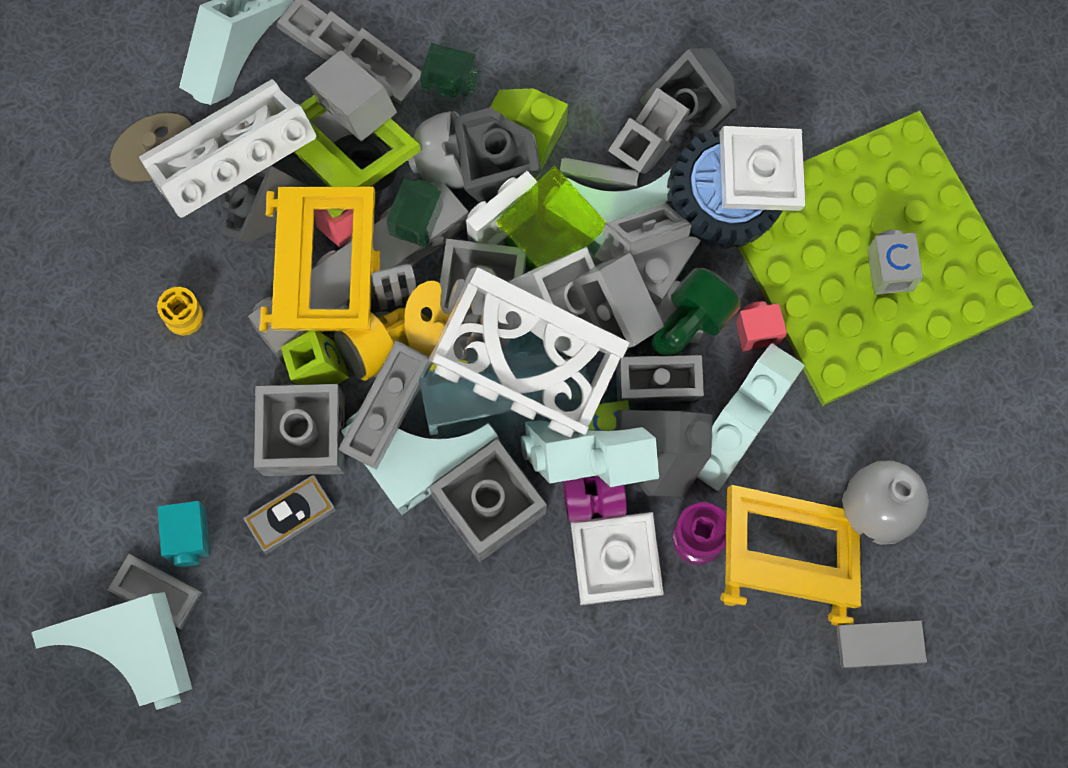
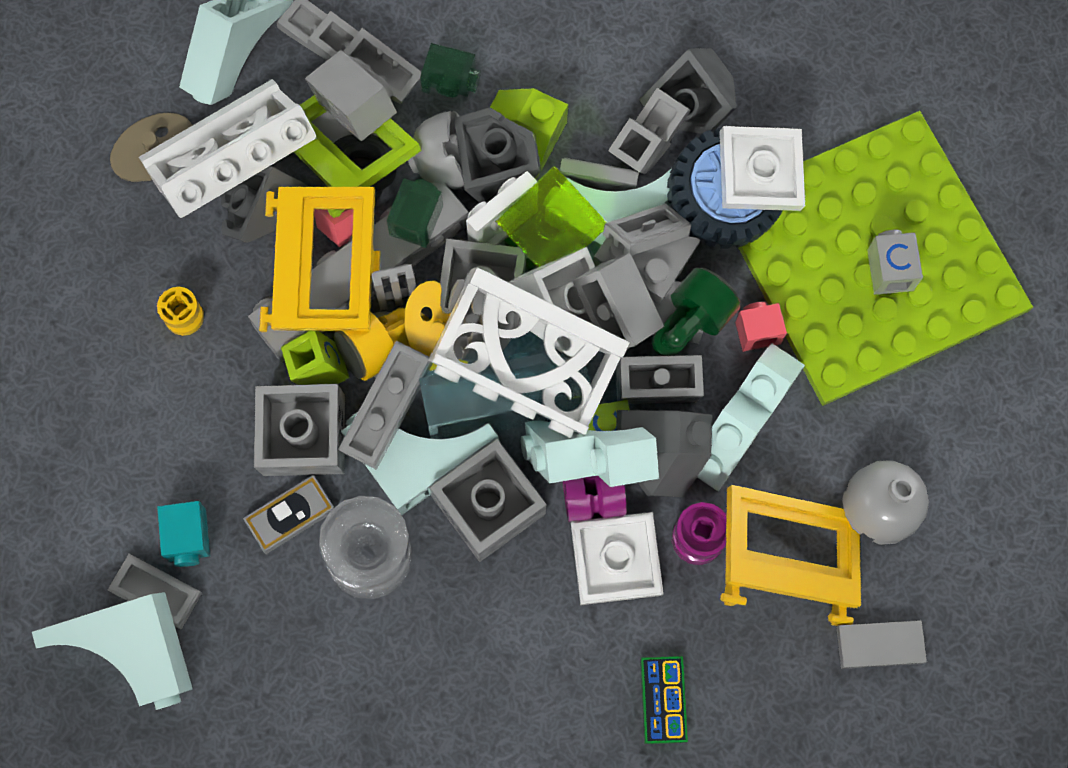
(372, 524): none -> clear wheel
(663, 700): none -> tile

